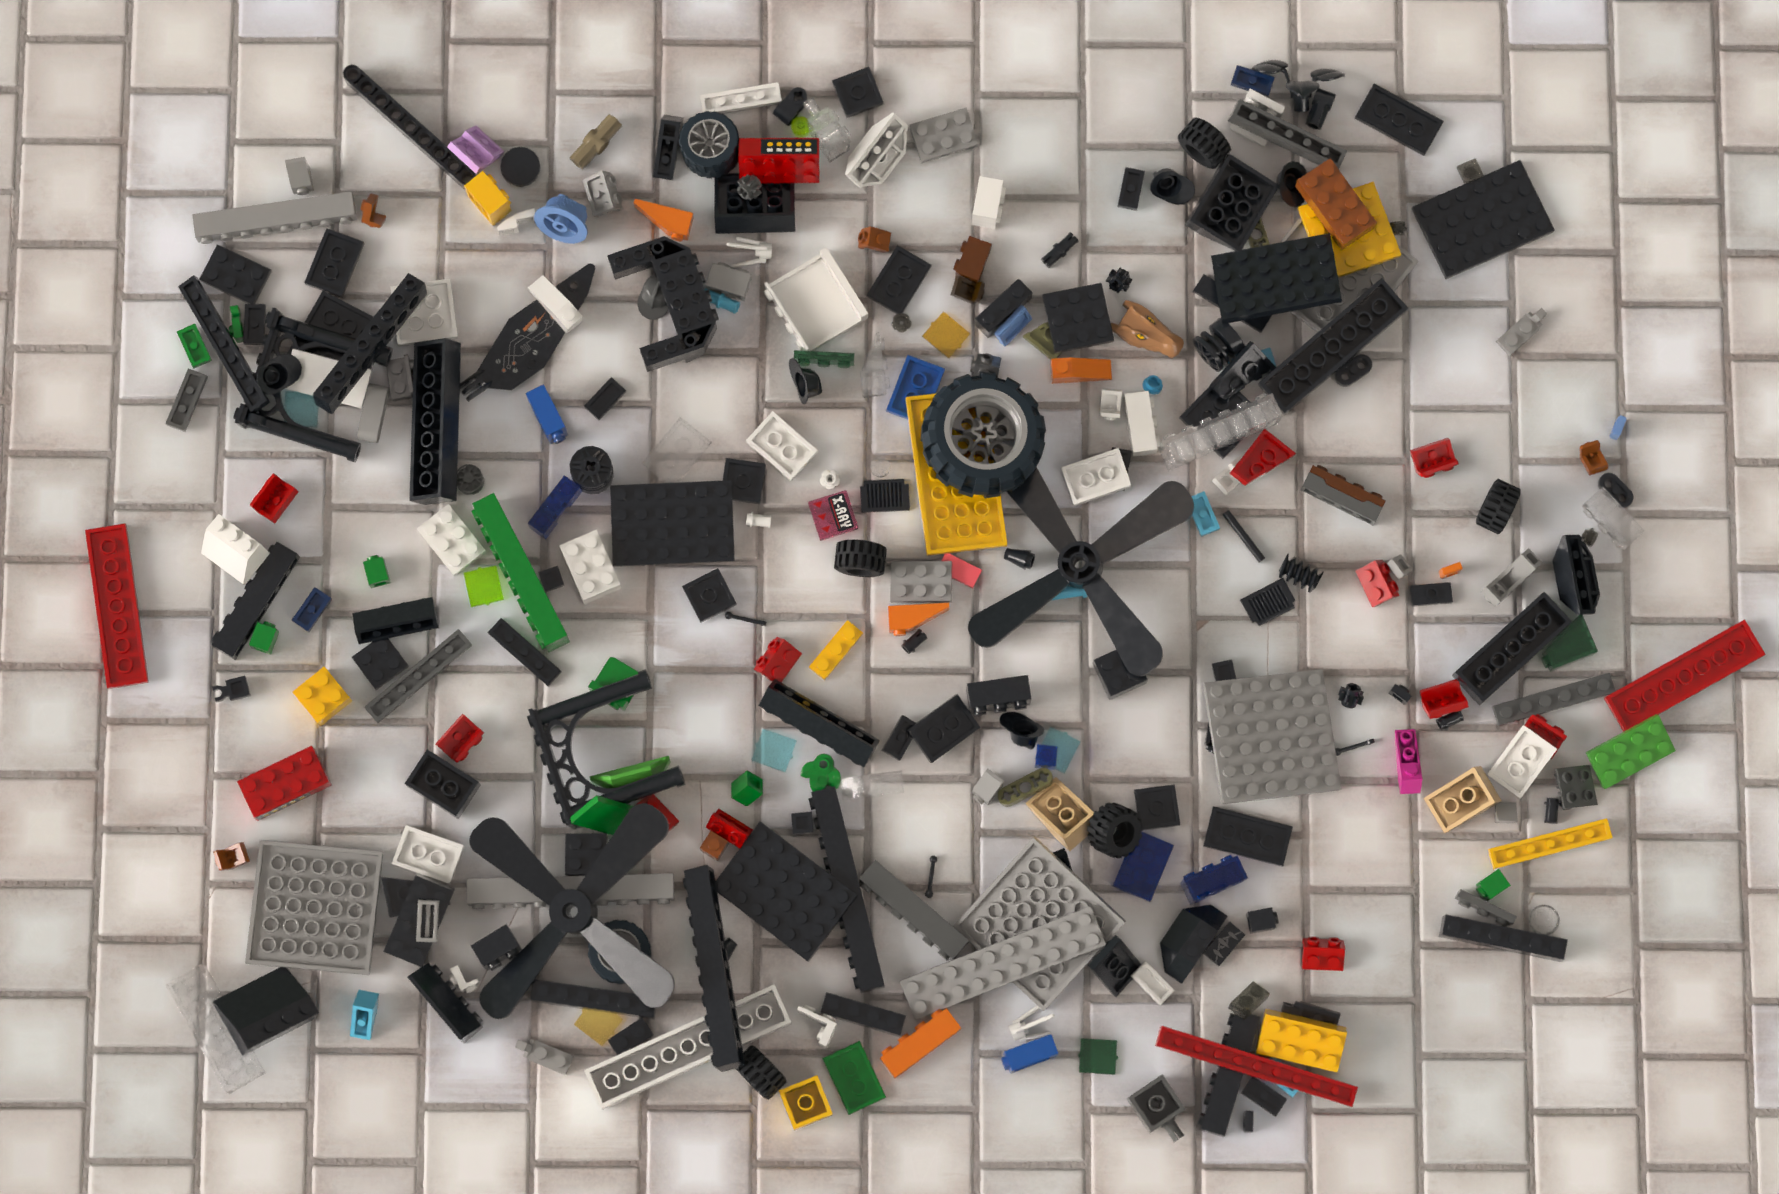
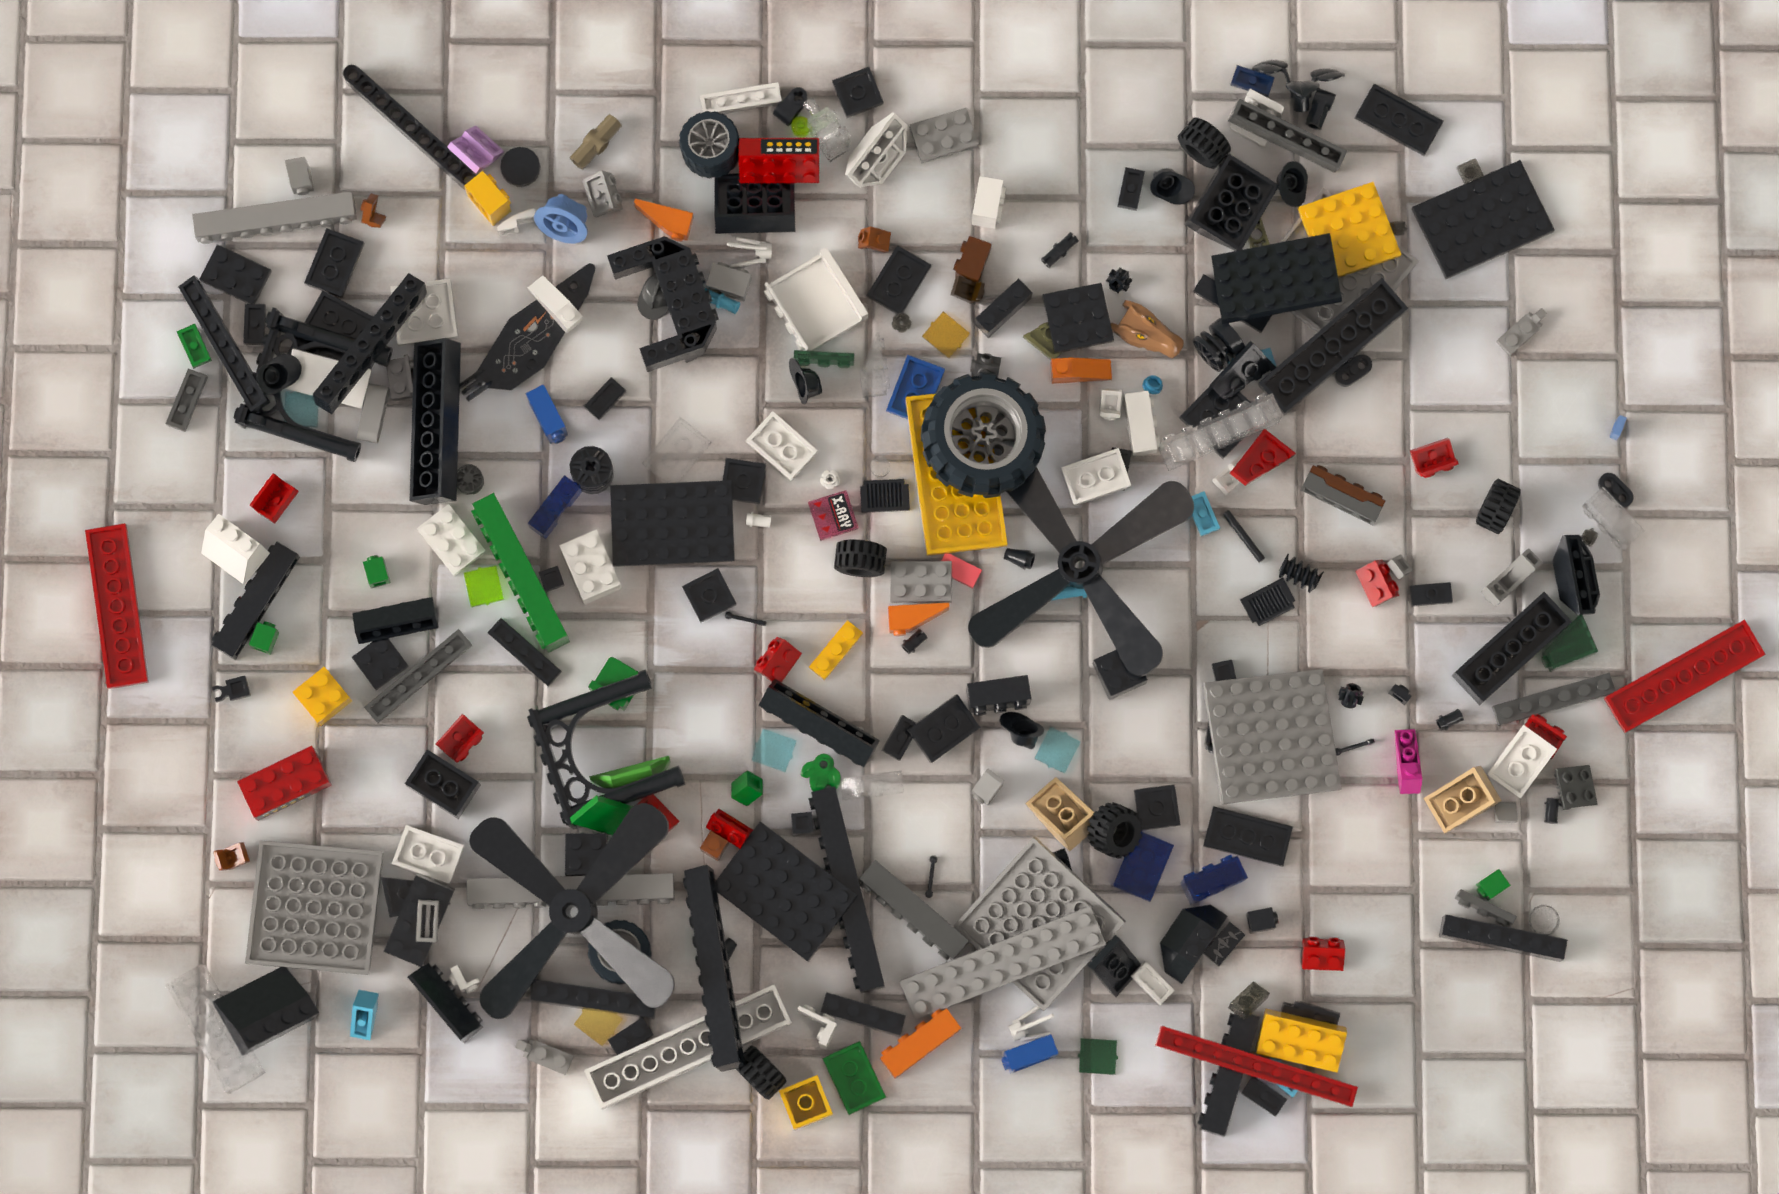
(236, 328): green plate -> none
(311, 609): dark blue plate -> none
(496, 948): black brick -> none
(667, 146): black slope -> none
(749, 187): dark grey gear -> none
(1009, 788): olive beam -> none
(1013, 325): medium blue tile -> none
(1046, 756): clear blue brick -> none
(1169, 1107): dark grey brick -> none
(1248, 1122): black tile -> none
(1335, 204): dark orange brick -> none
(1443, 699): red bracket -> none
(1450, 570): orange tile -> none
(1550, 843): yellow plate -> none
(1593, 458): dark orange bracket -> none
(1630, 751): bright green plate -> none

